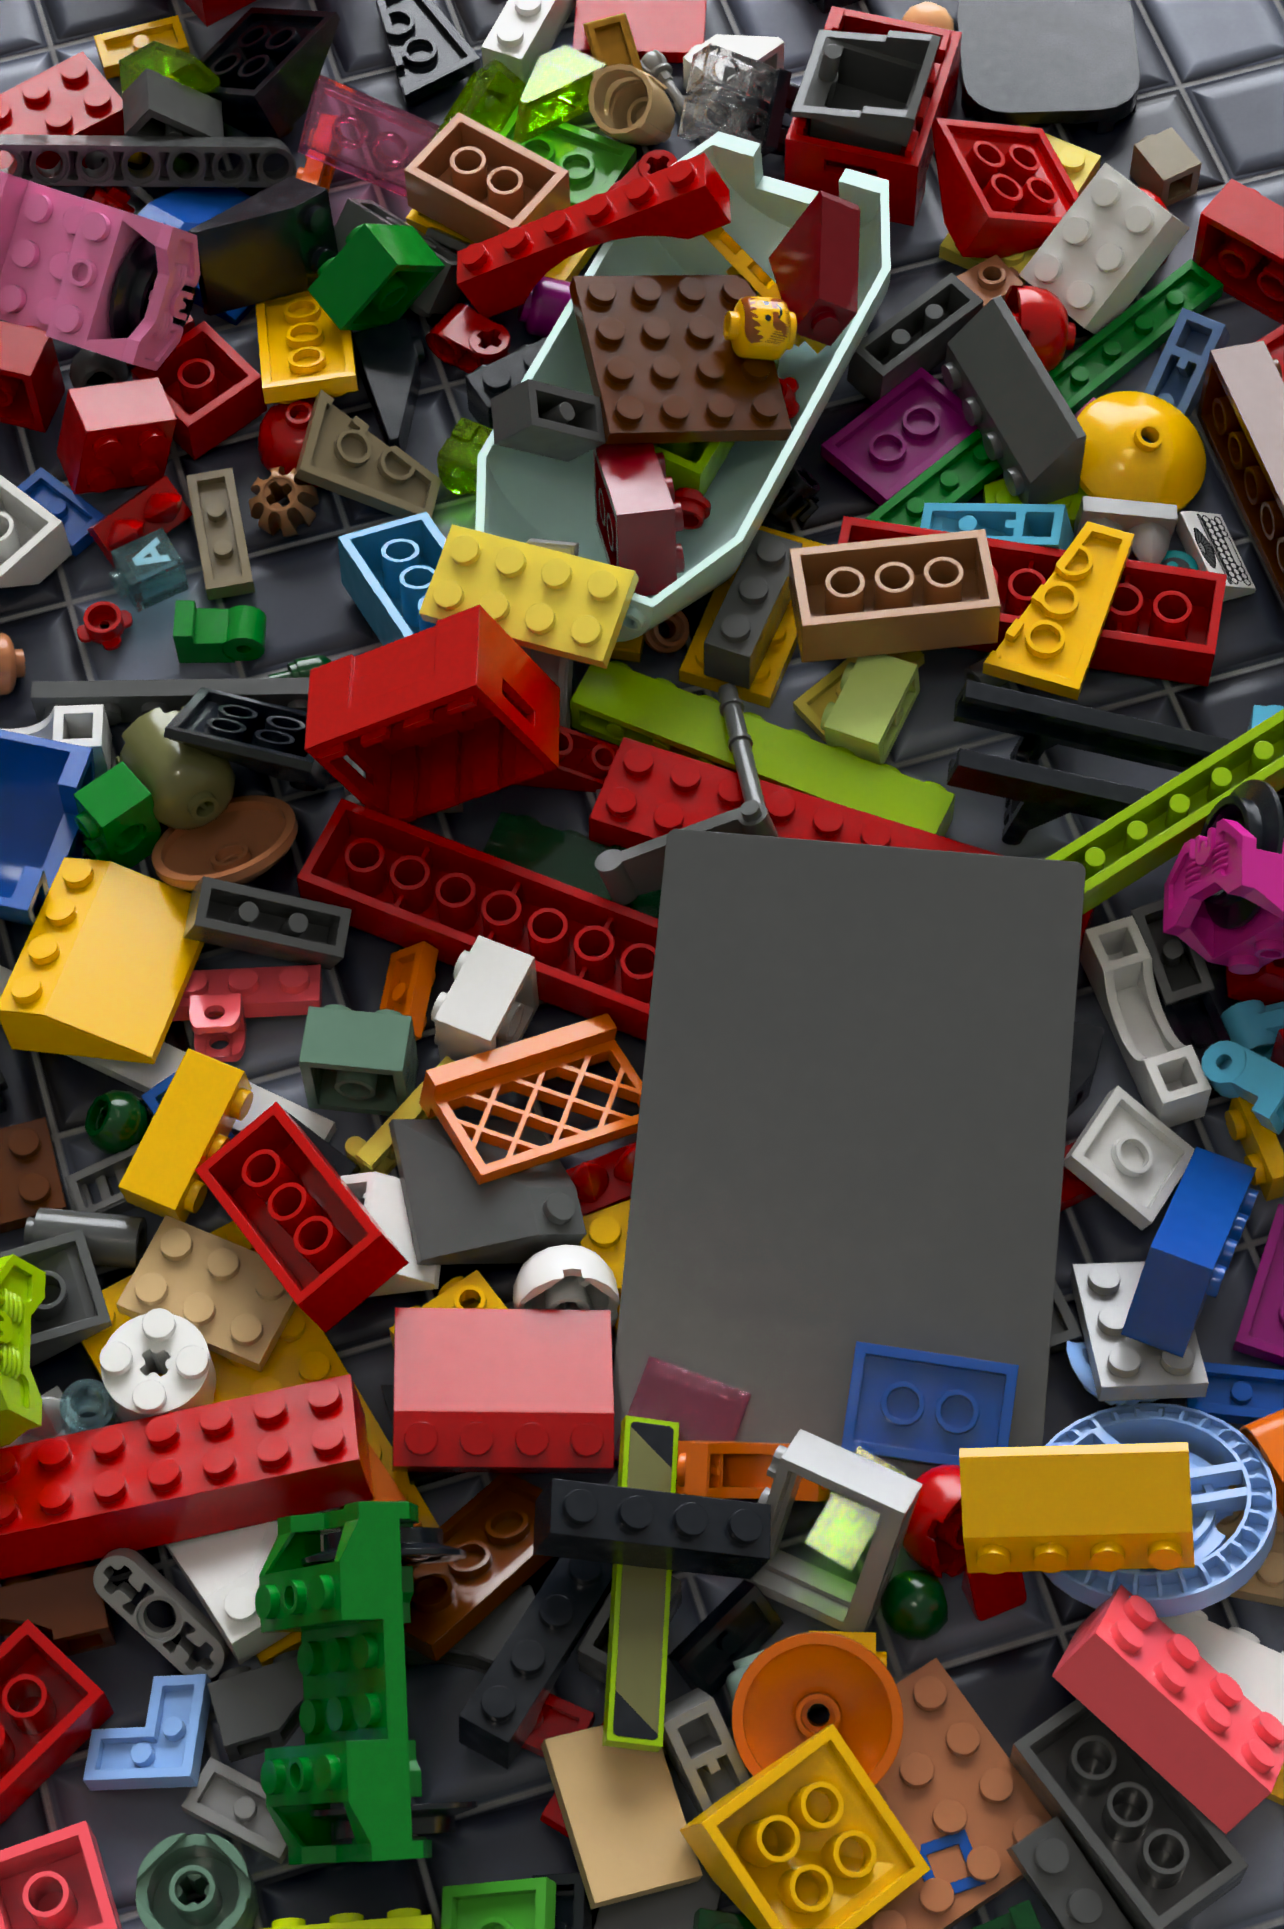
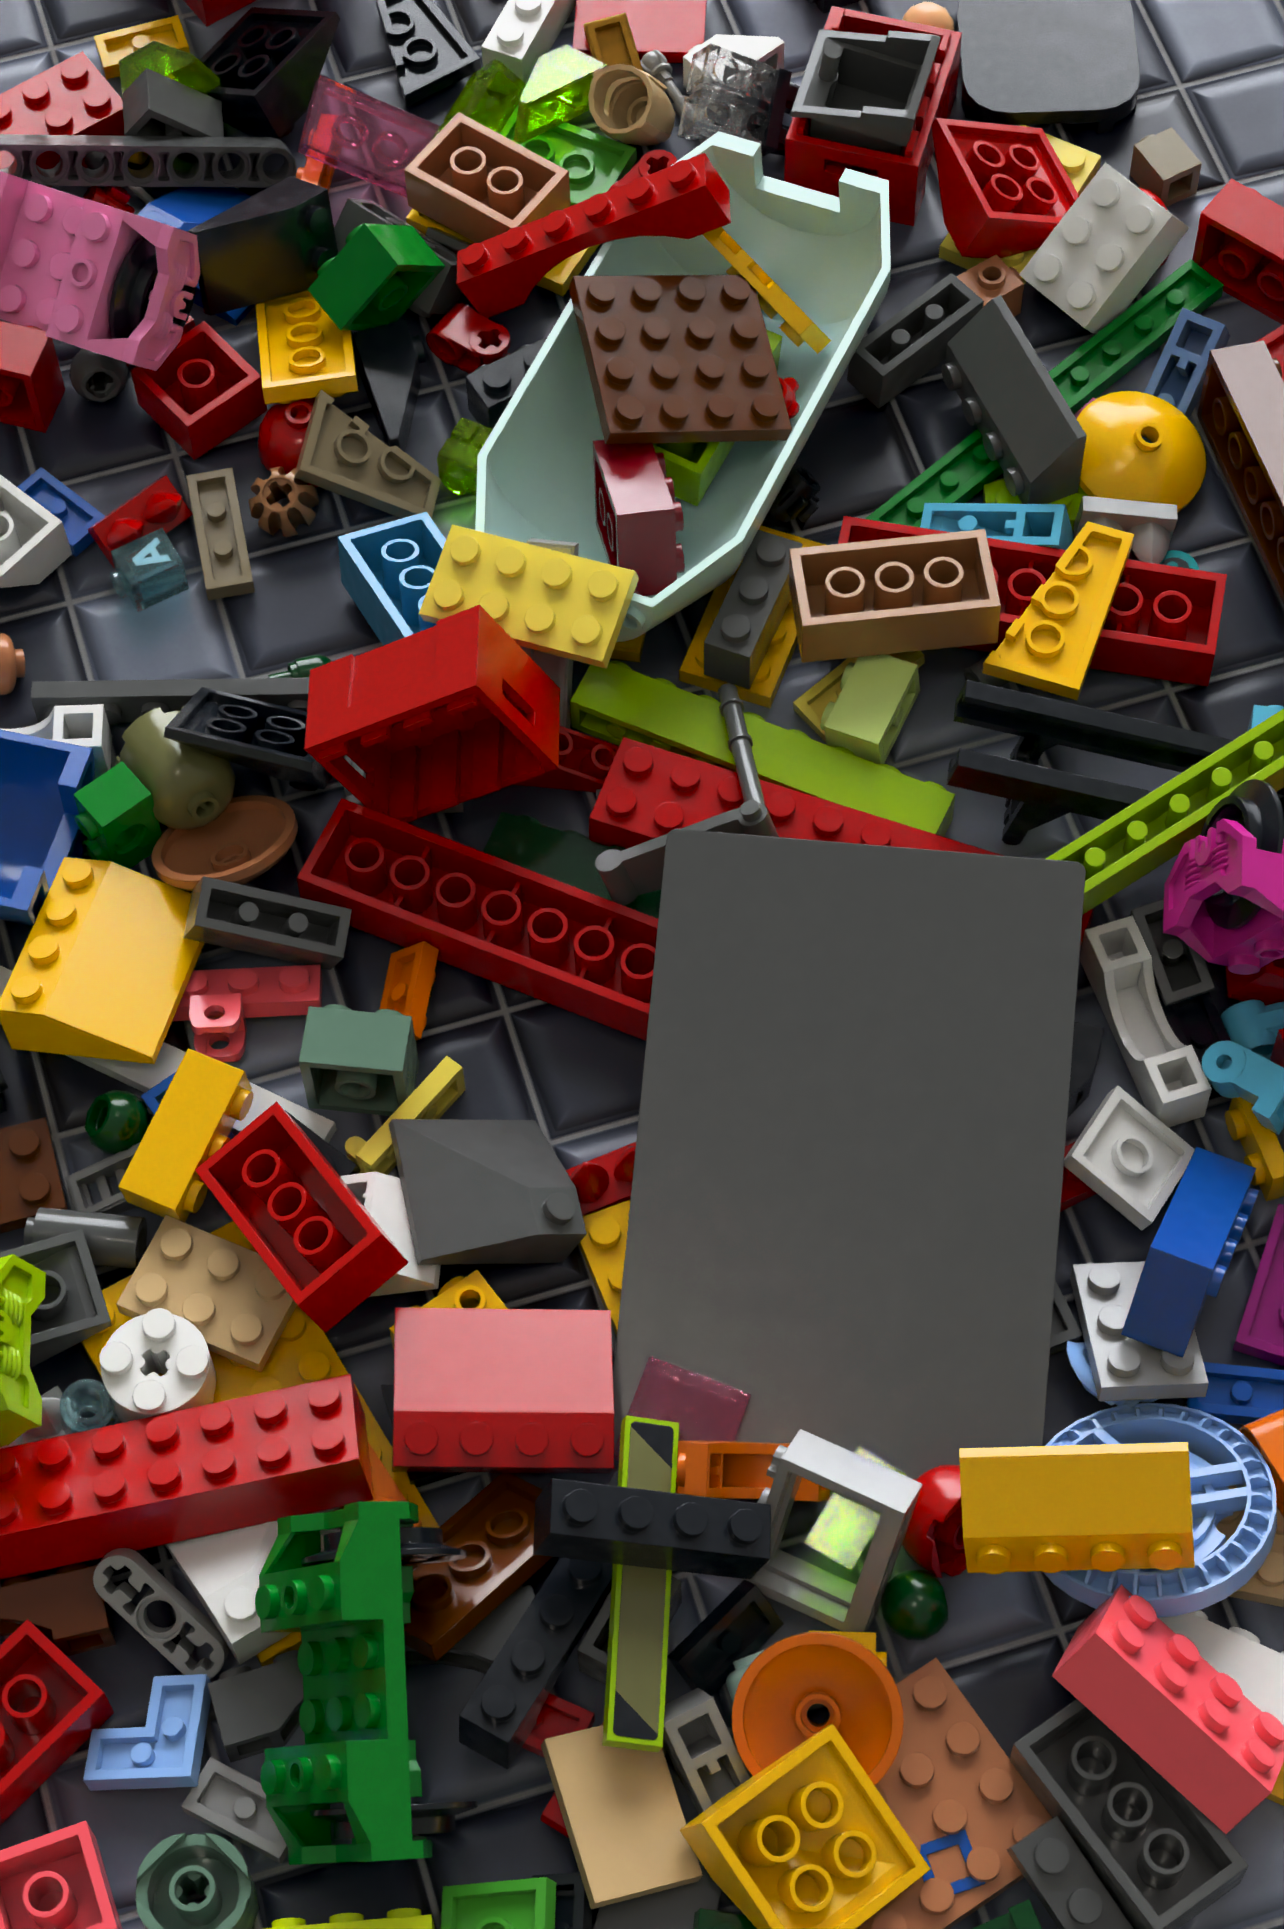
(103, 614): red plate -> none
(115, 435): red brick -> none
(218, 633): green leg -> none
(487, 1002): white brick -> none
(523, 1069): orange fence -> none
(544, 306): magenta head -> none
(547, 420): dark grey brick -> none
(568, 1280): white cylinder -> none
(677, 637): nougat plate -> none
(694, 507): red plate -> none
(760, 328): yellow head -> none
(820, 267): dark red slope -> none
(898, 436): magenta plate -> none
(926, 1404): blue plate -> none
(993, 1593): red slope -> none
(1043, 322): red cylinder -> none
(1214, 550): slope -> none

